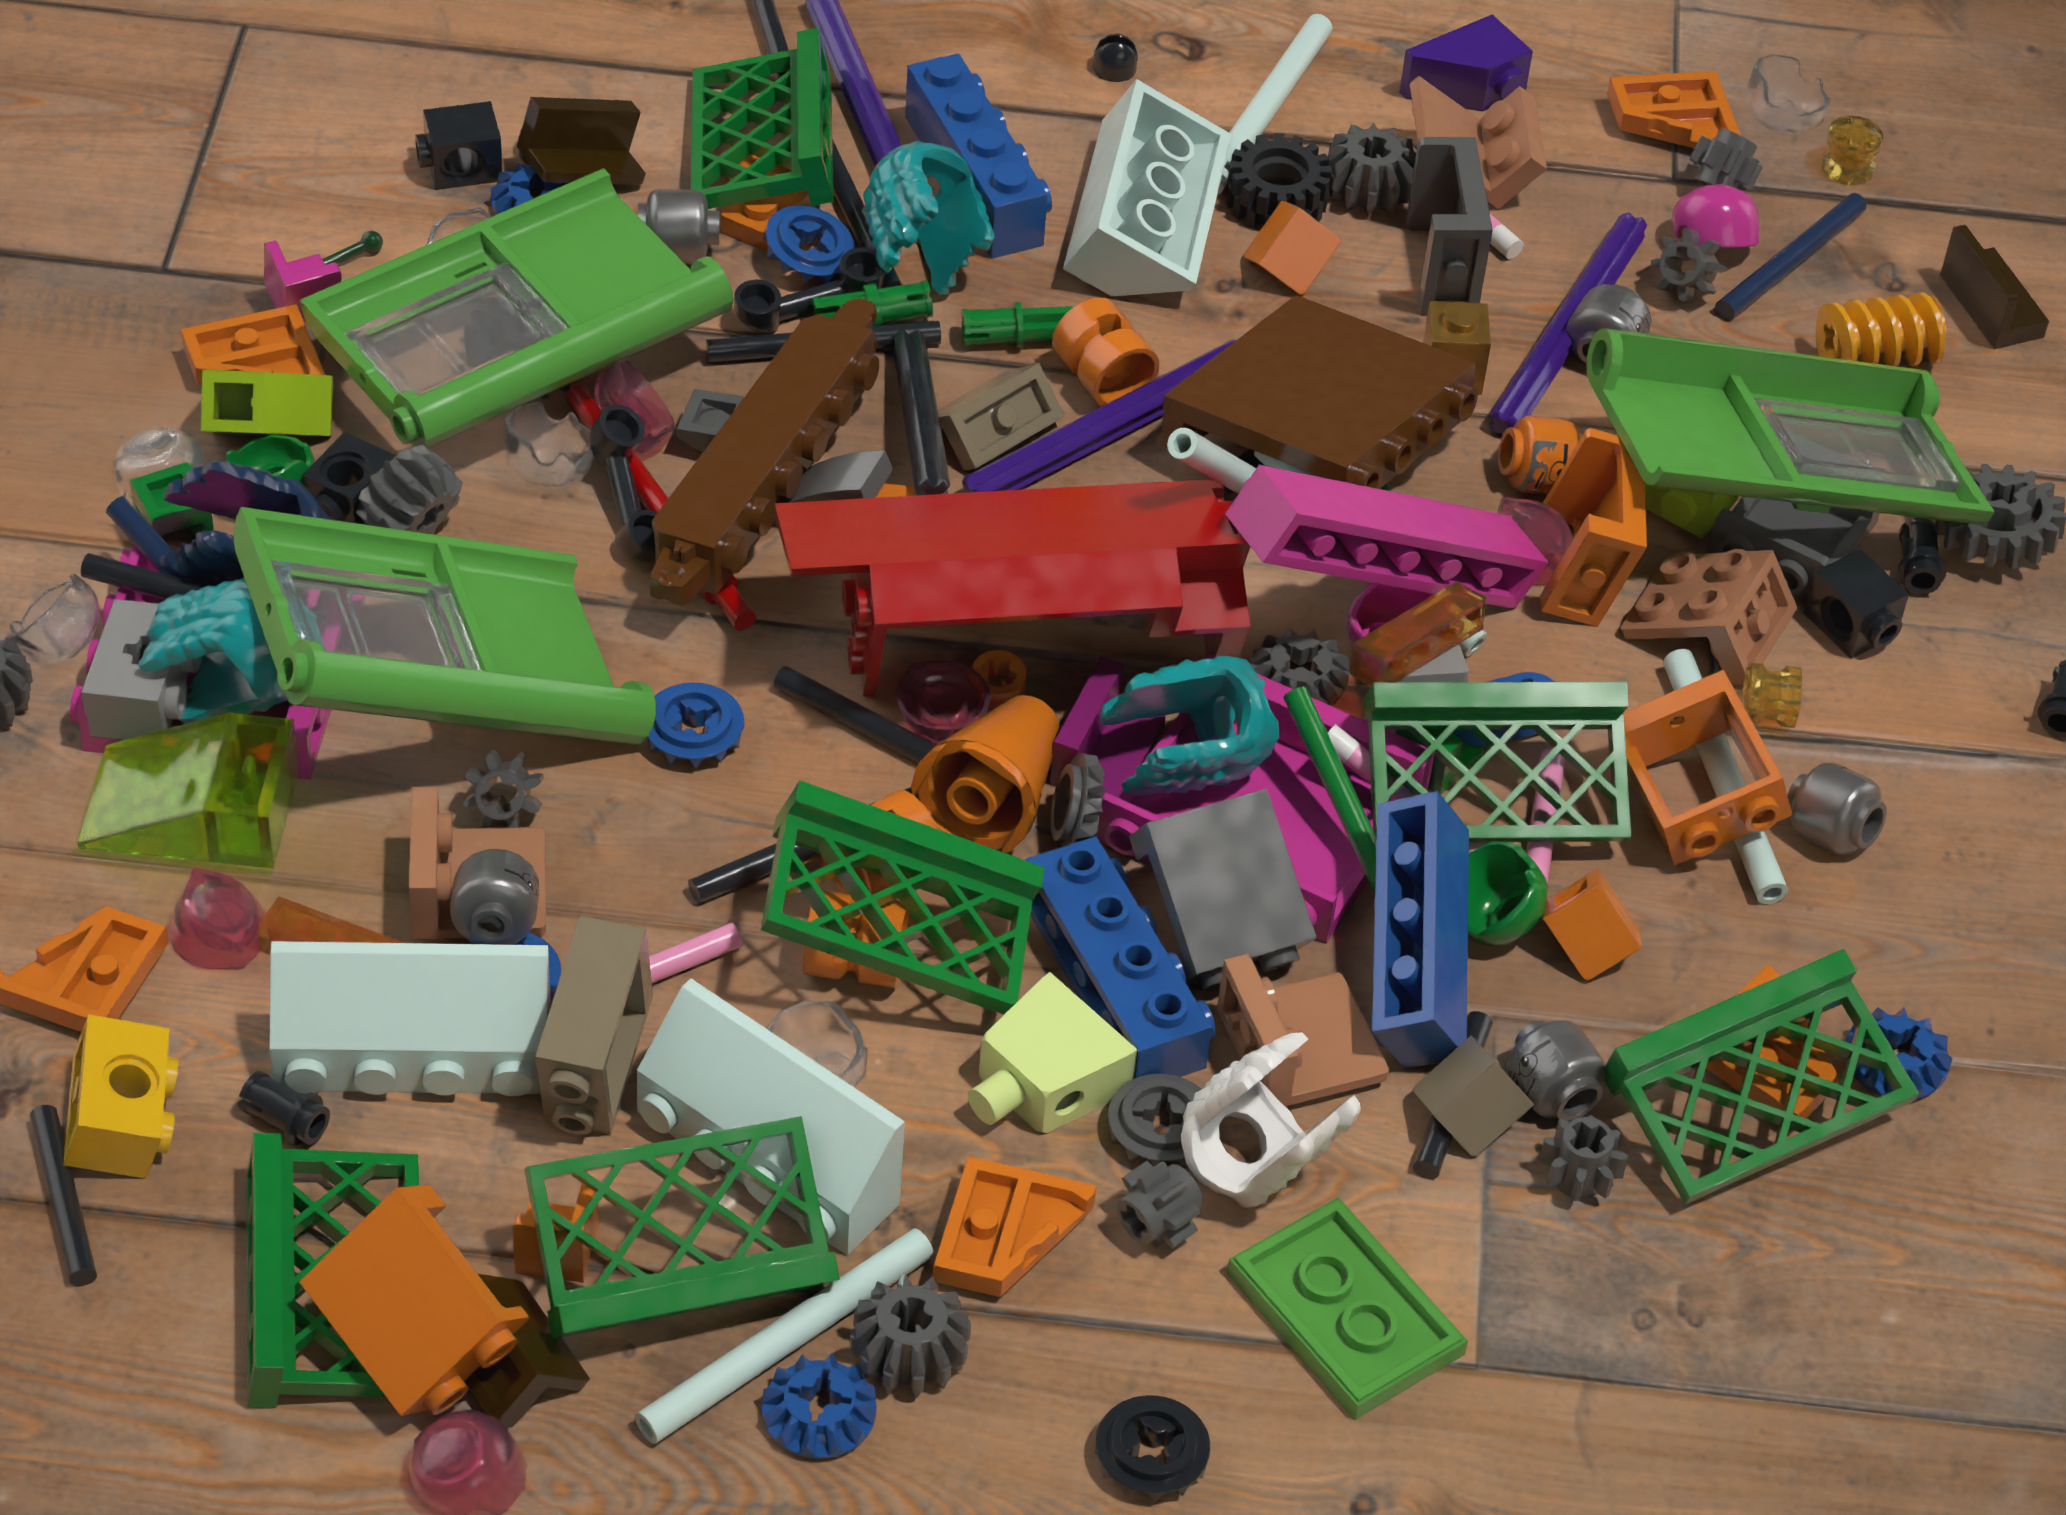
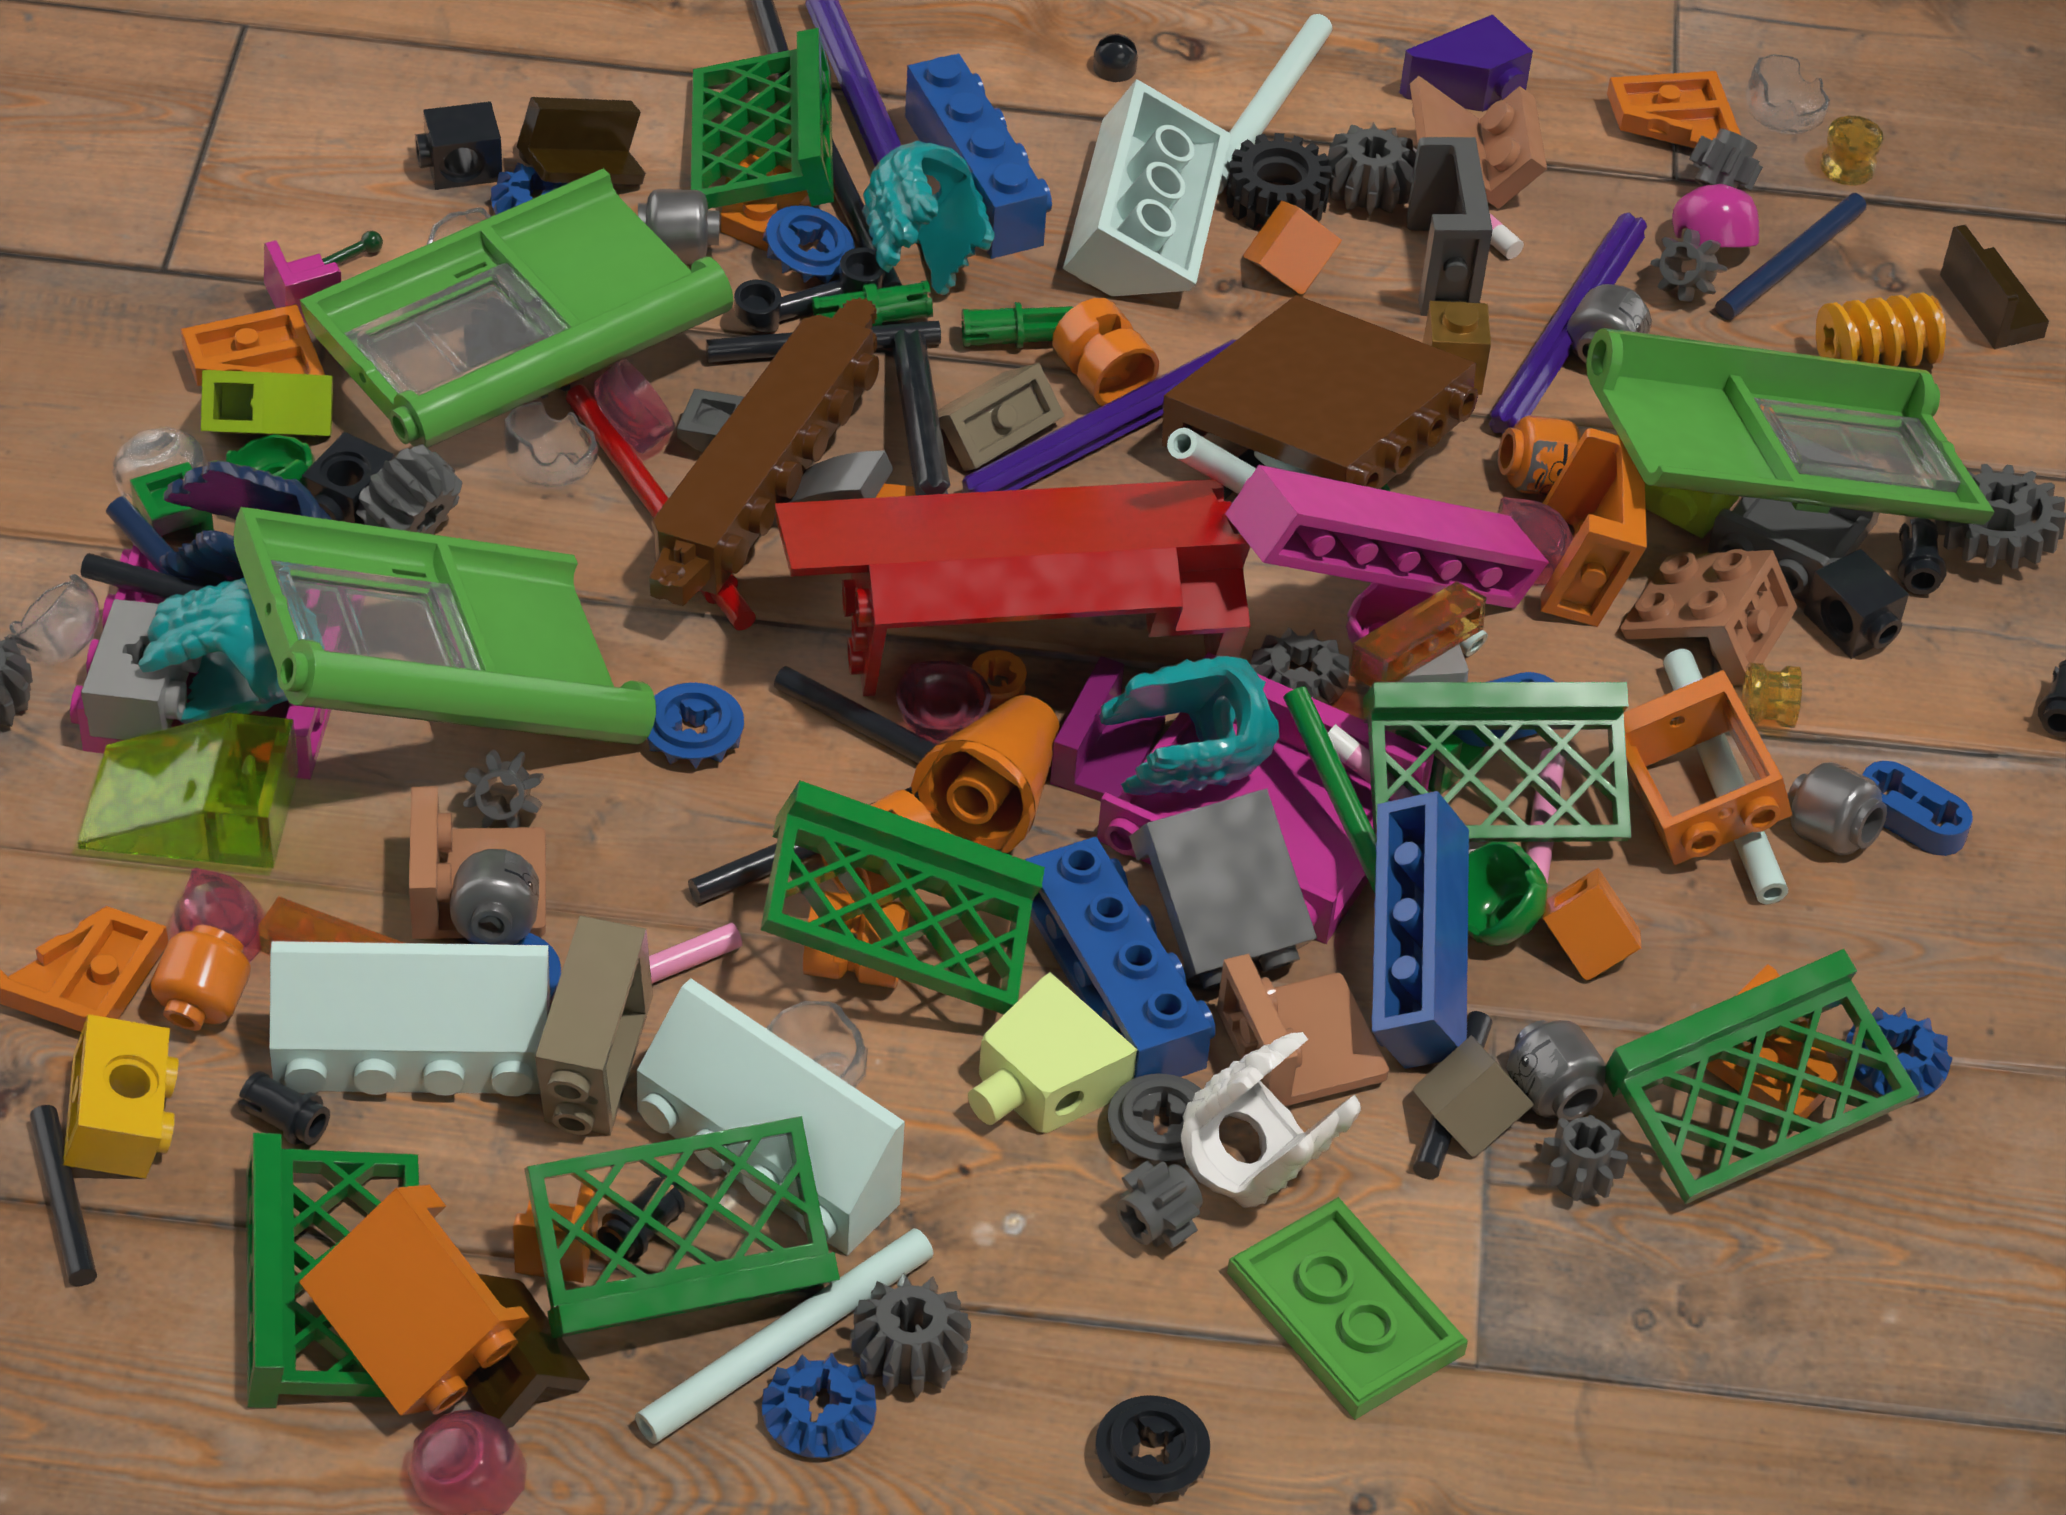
(201, 977): none -> orange head
(612, 441): black bar -> none
(618, 1223): none -> black pin
(1006, 1224): orange wing -> none
(1077, 800): dark grey gear -> none
(1917, 808): none -> blue beam

